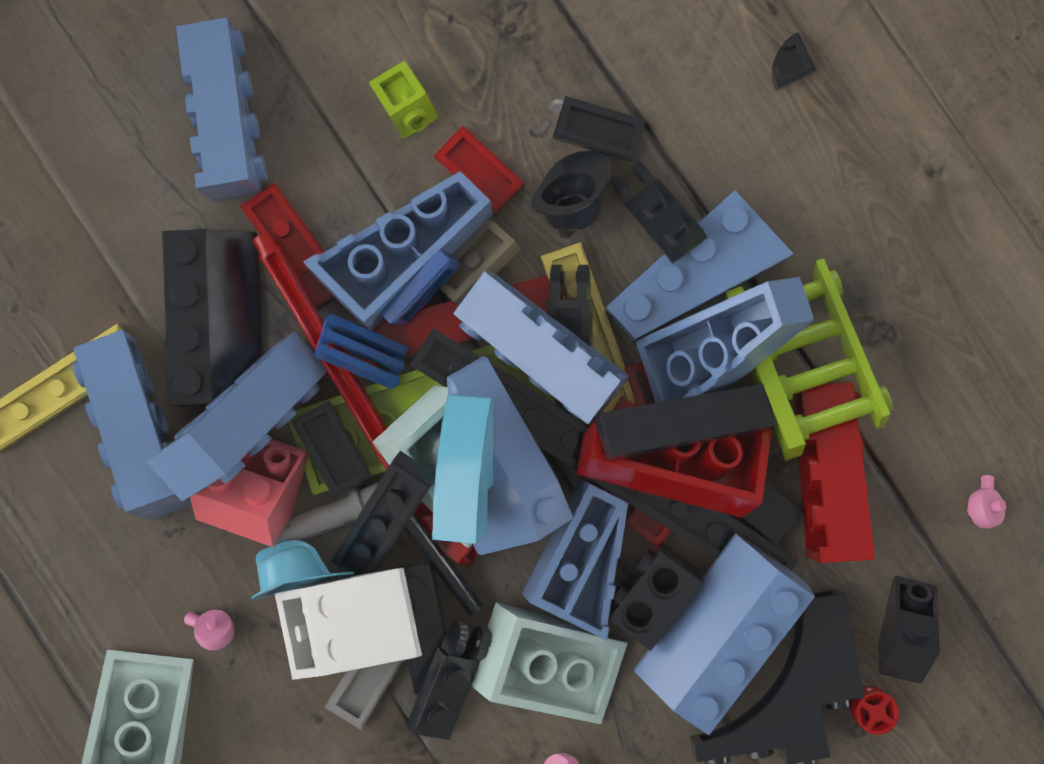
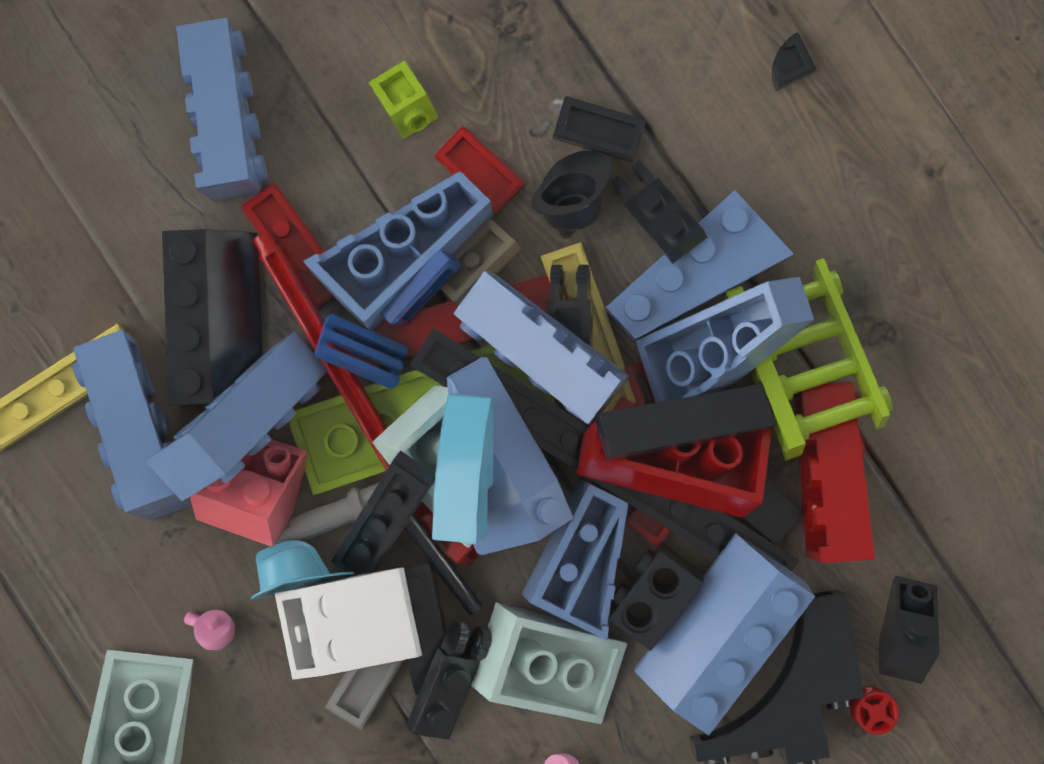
(331, 448): black tile -> none
(986, 505): bright pink piece -> none

